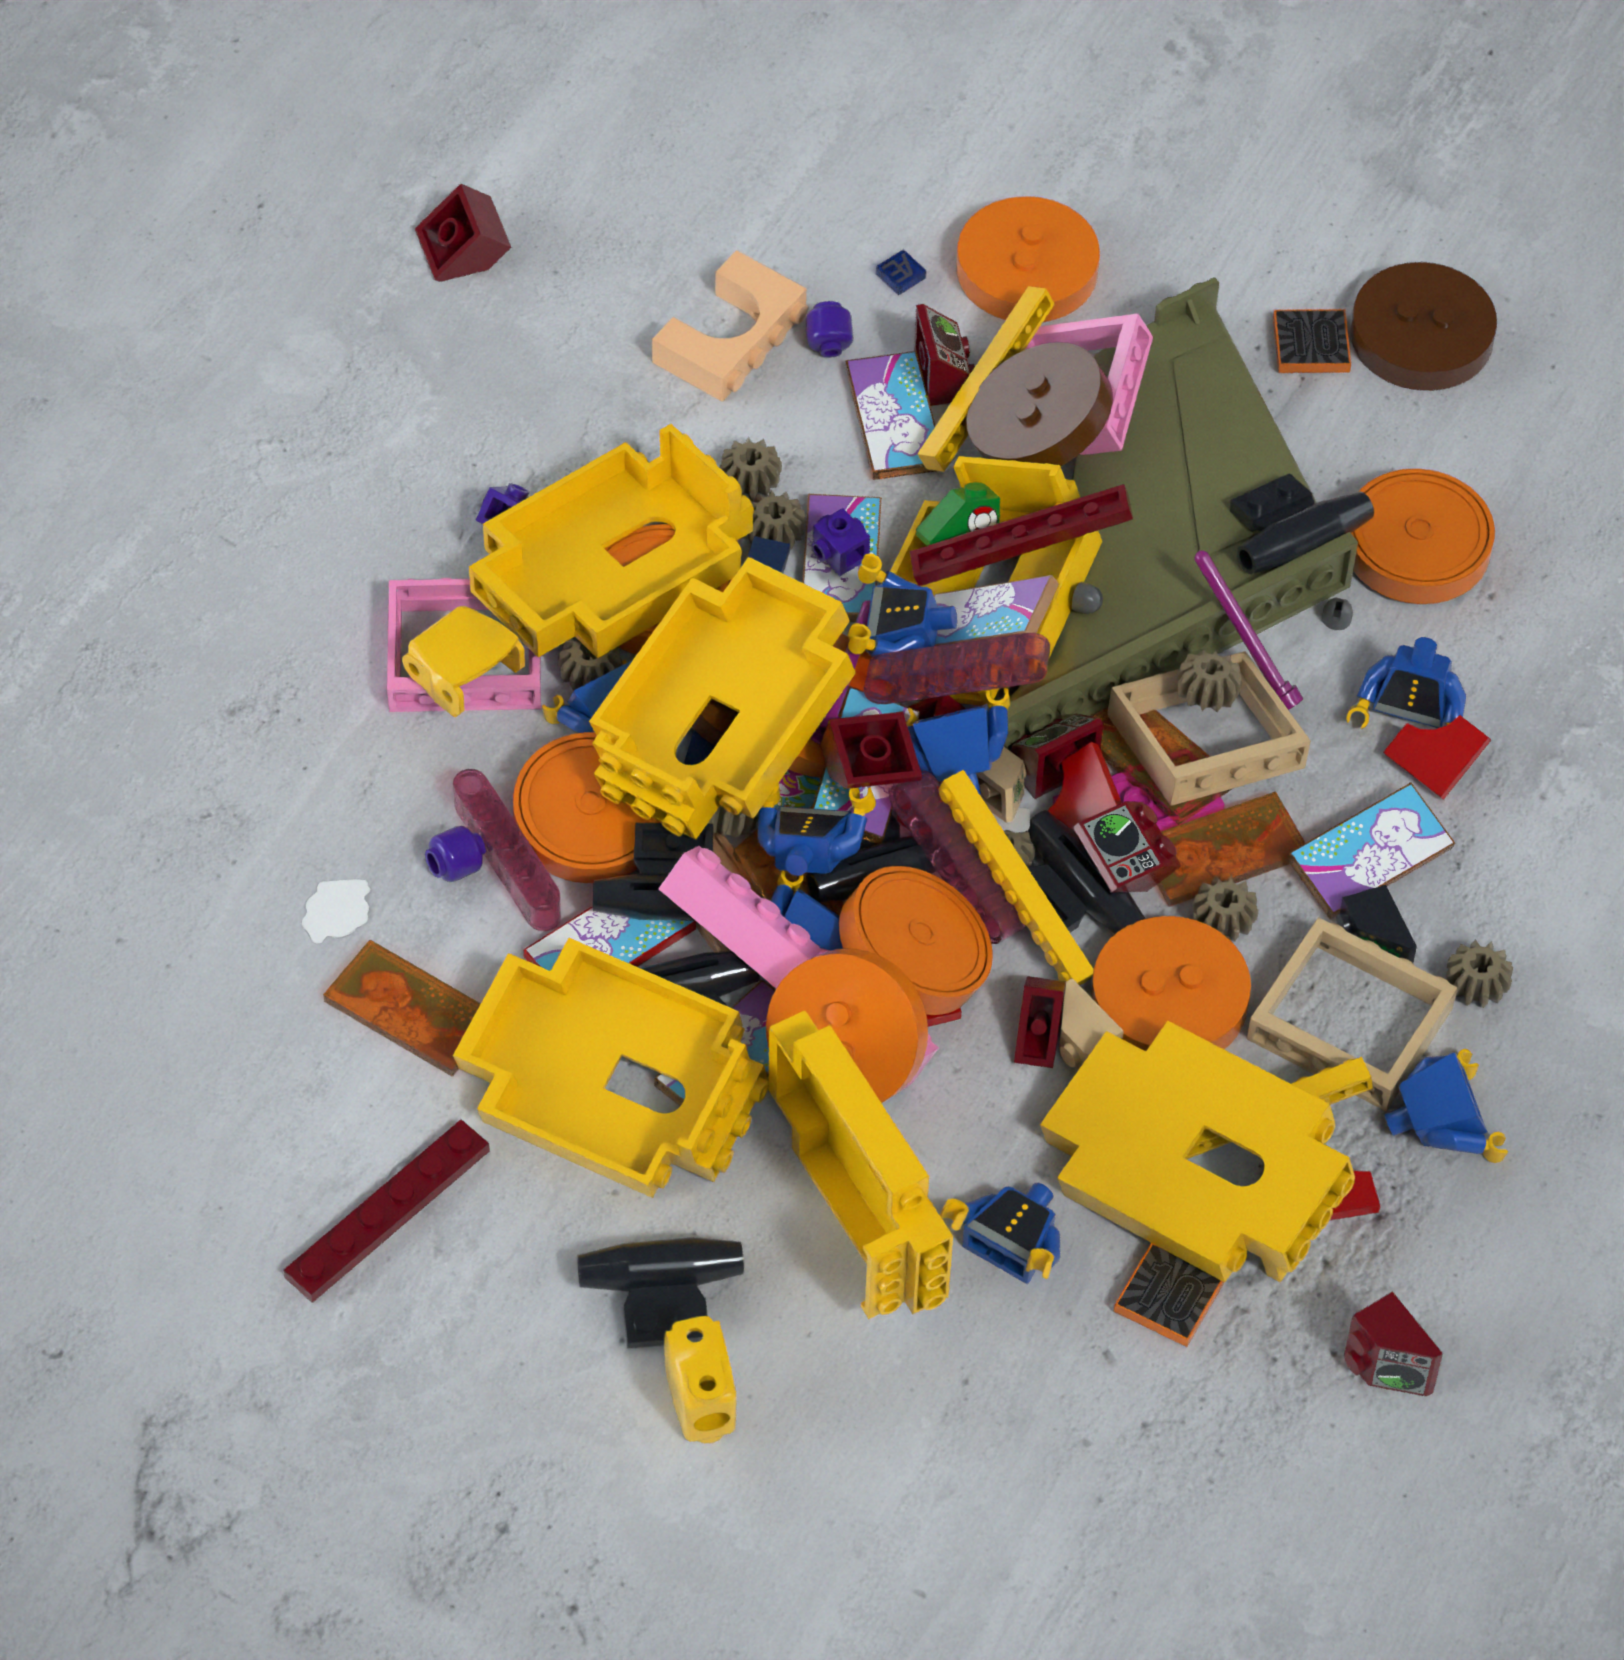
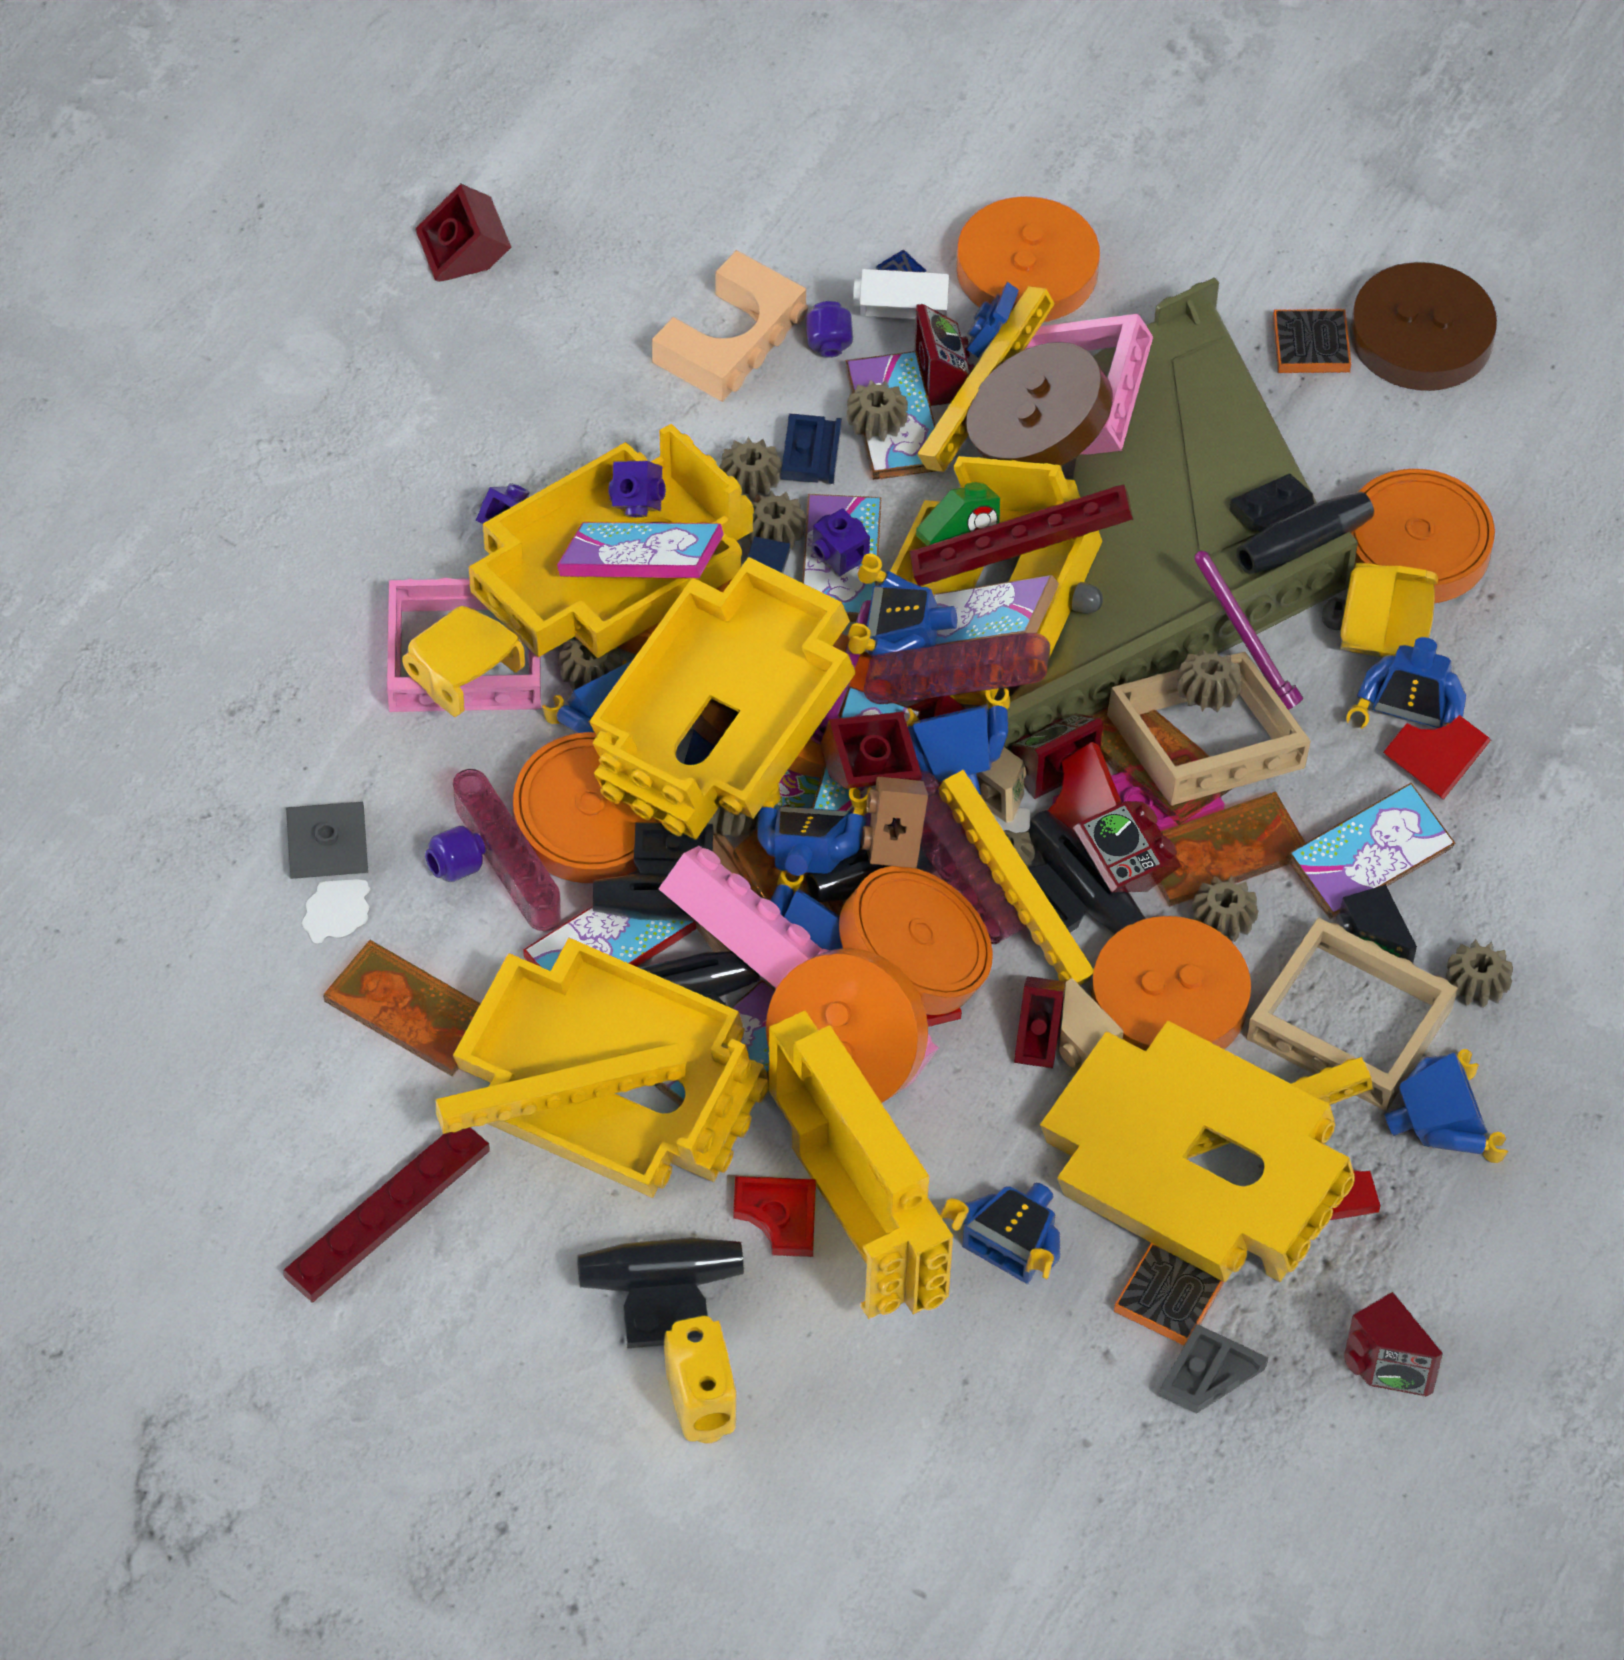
(327, 840): none -> dark grey plate
(560, 1088): none -> yellow piece
(637, 487): none -> dark purple brick
(640, 550): none -> tile
(780, 1209): none -> red tile
(811, 448): none -> dark blue plate
(877, 410): none -> dark tan gear
(898, 292): none -> white window
(901, 842): none -> medium nougat brick
(989, 319): none -> blue plate
(1209, 1369): none -> dark grey wing
(1387, 608): none -> yellow piece

